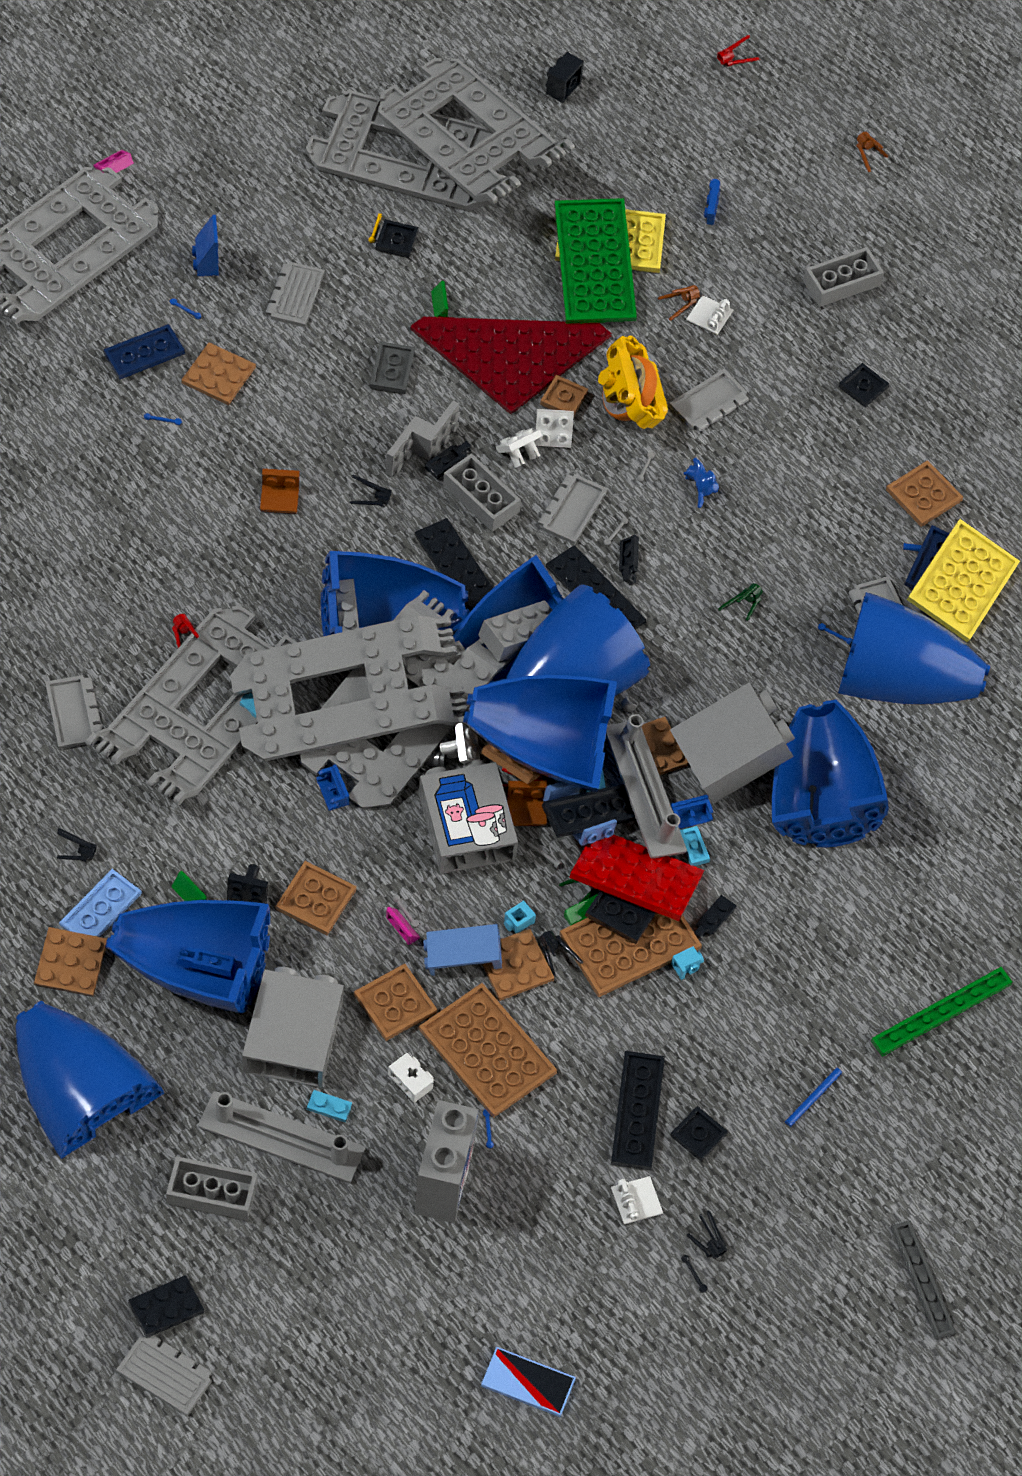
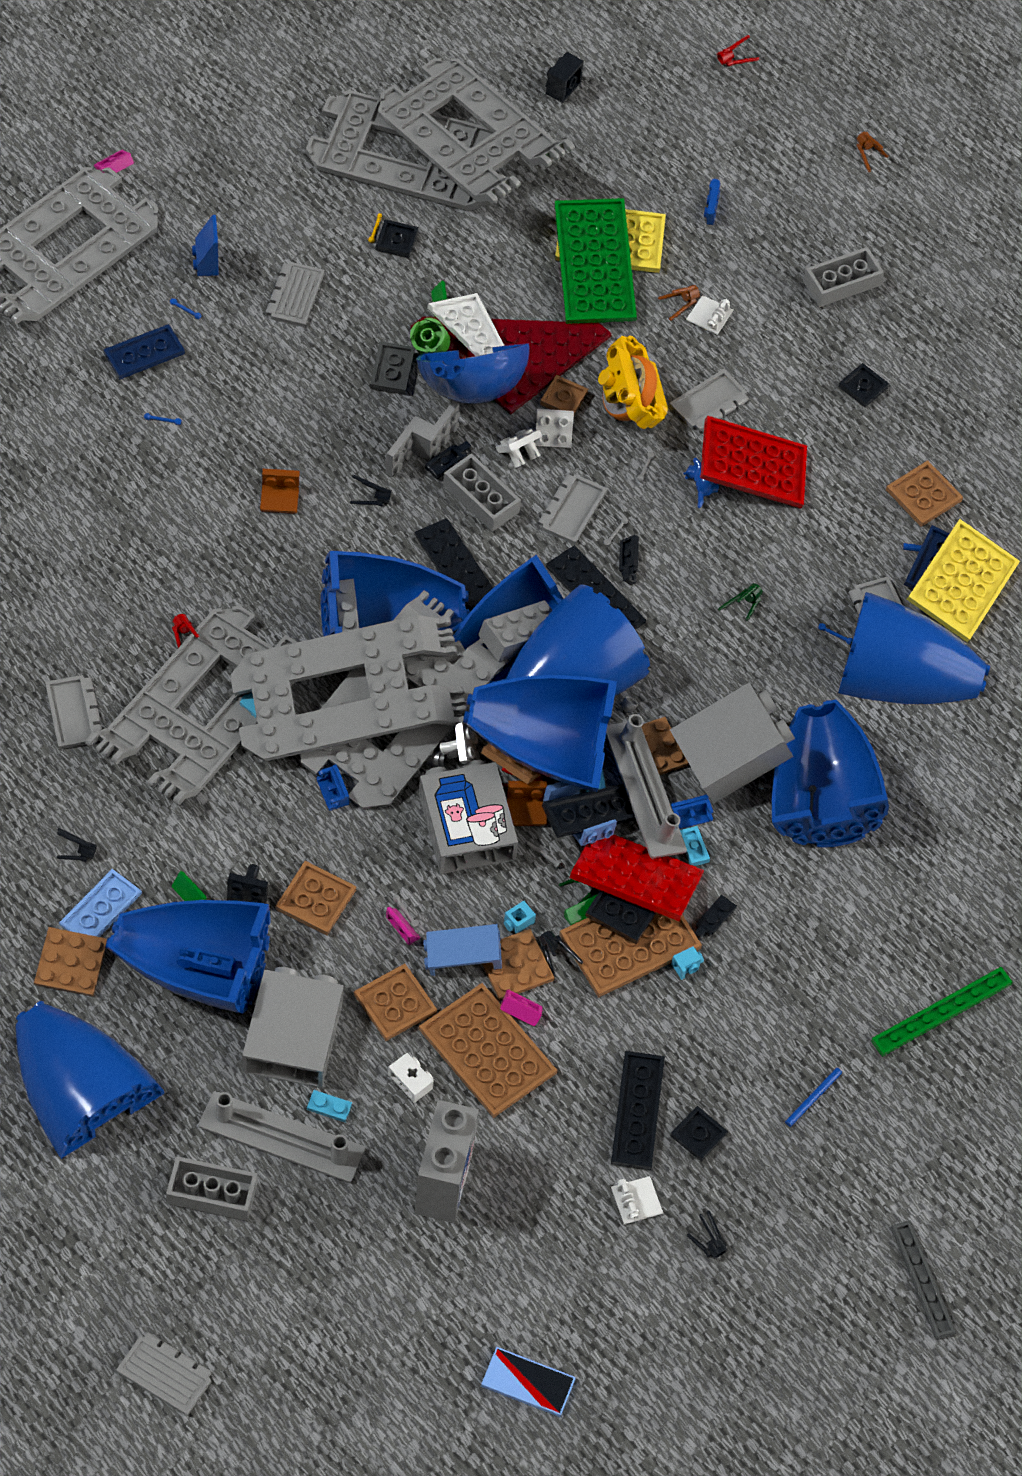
(166, 1306): black plate -> none
(218, 373): medium nougat plate -> none
(429, 336): none -> bright green brick
(468, 322): none -> white wing
(477, 377): none -> blue panel
(489, 1144): blue hinge -> none
(521, 1007): none -> dark pink slope
(702, 1287): black hinge -> none
(754, 462): none -> red plate

